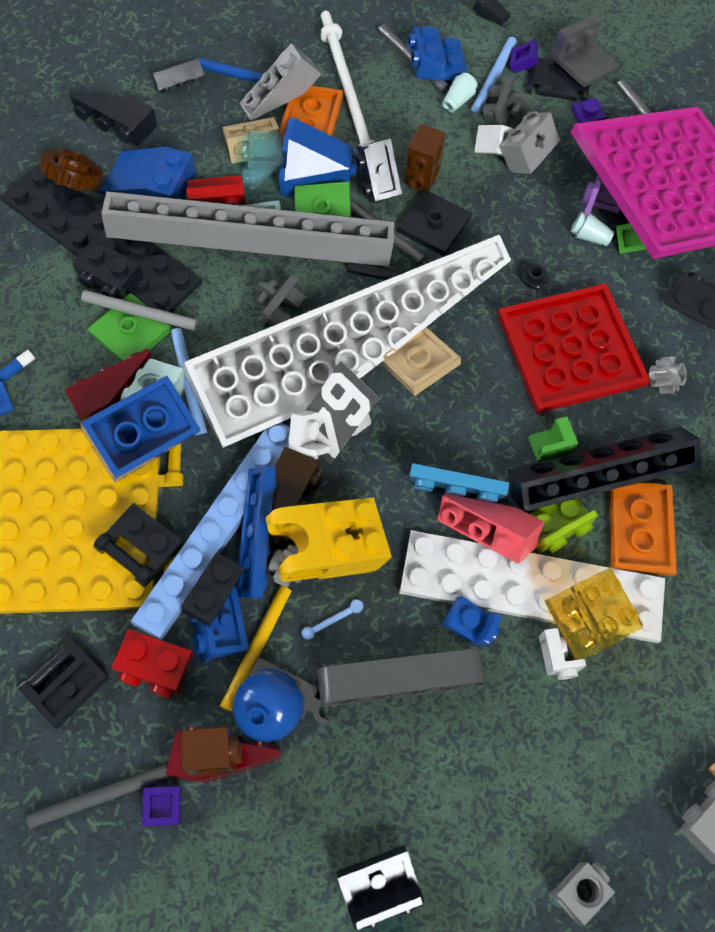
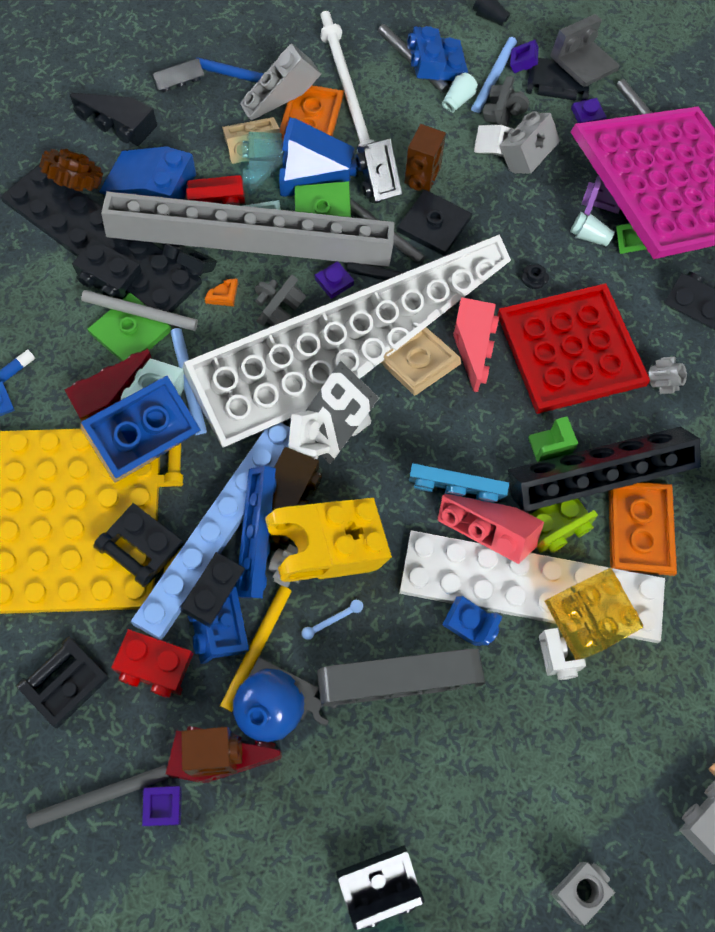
(195, 262): none -> black plate
(223, 294): none -> orange tile
(334, 280): none -> dark purple plate
(472, 336): none -> coral slope

